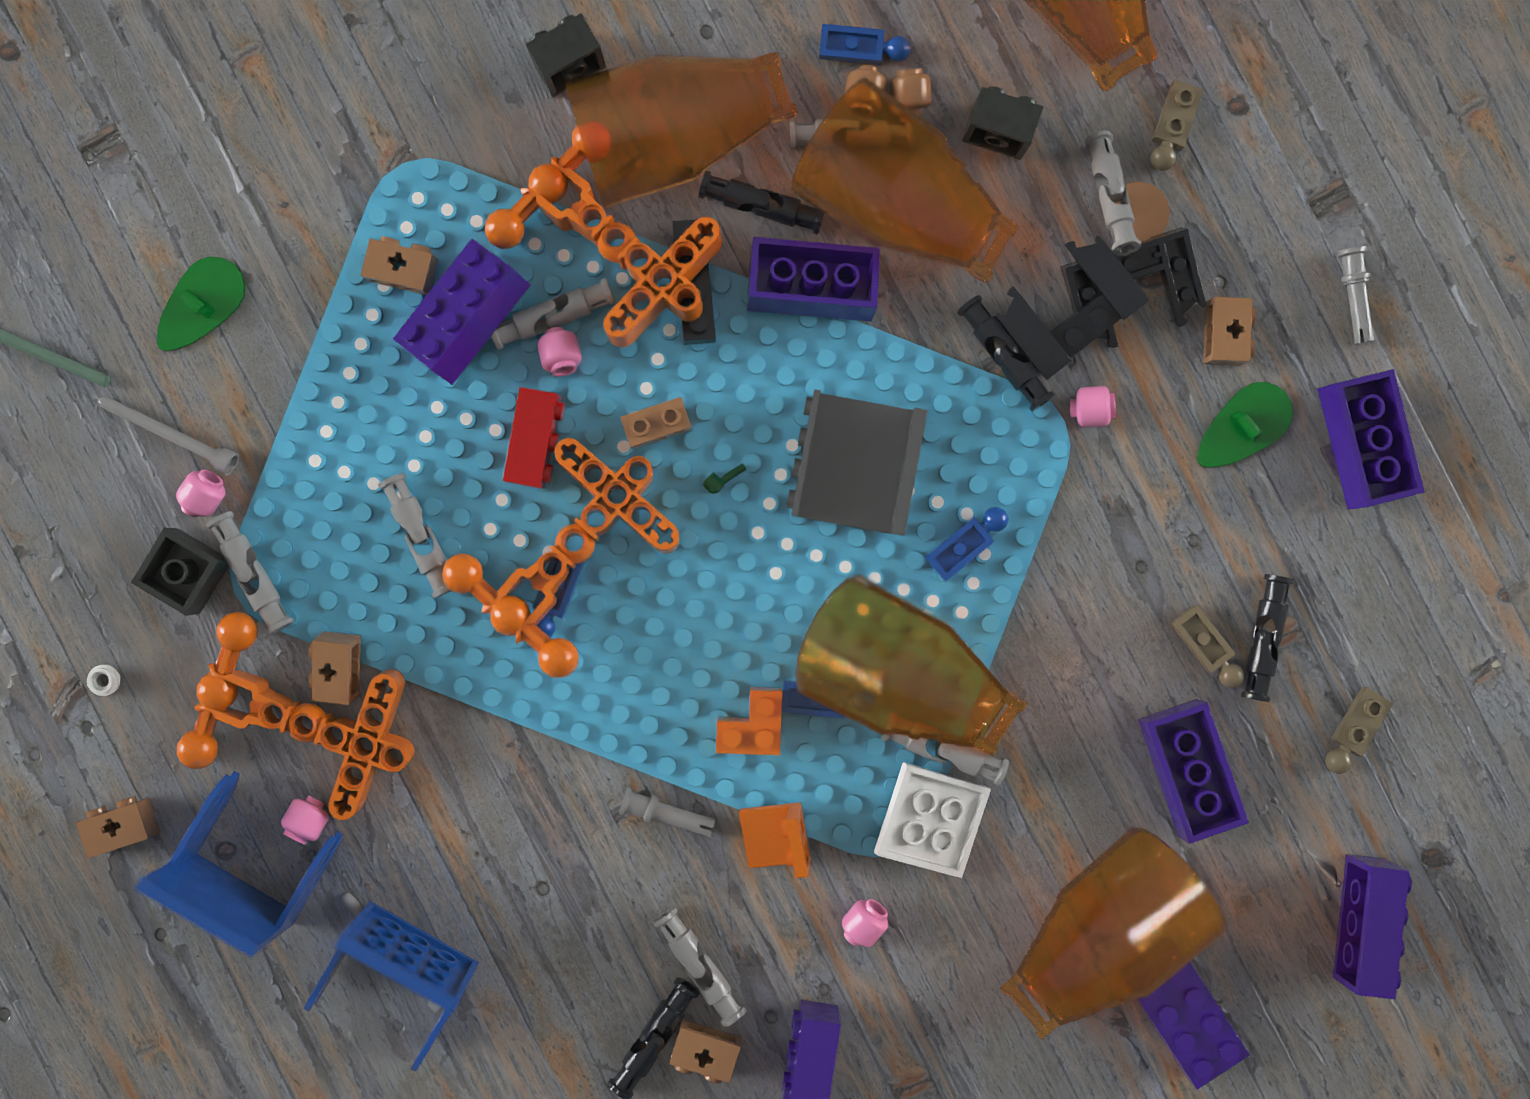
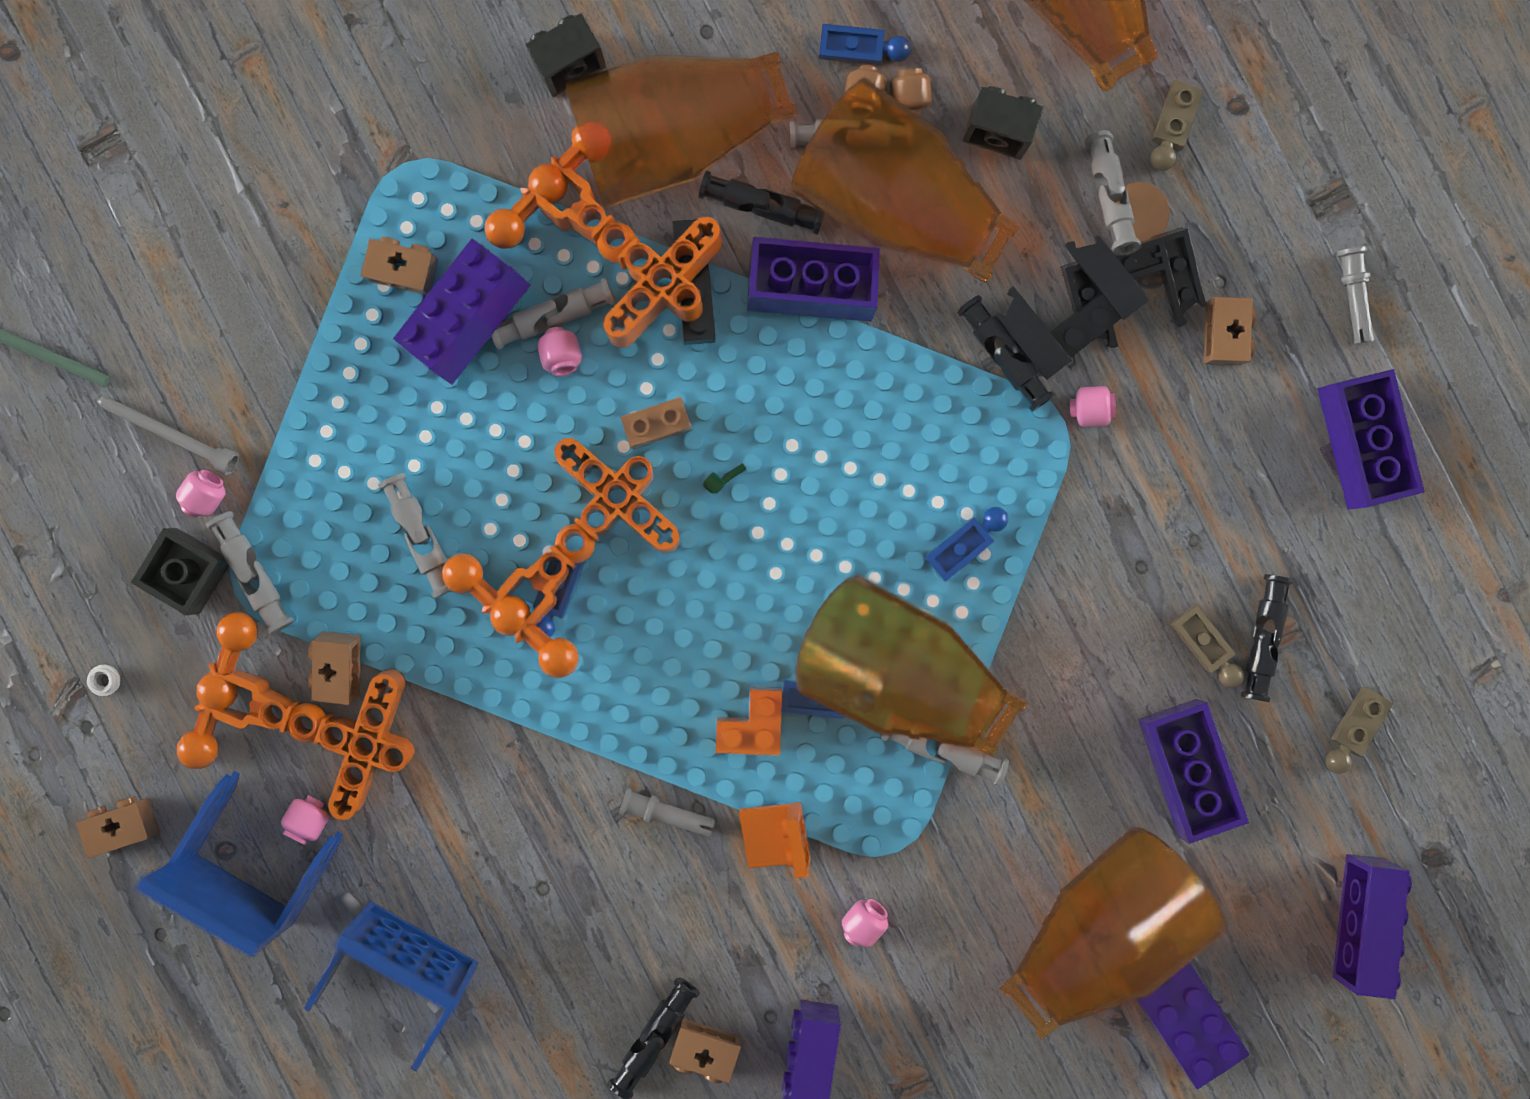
(200, 302): green shield -> none
(533, 438): red brick -> none
(690, 954): light grey piece -> none
(857, 463): dark grey panel -> none
(932, 820): white plate -> none
(1246, 425): green shield -> none

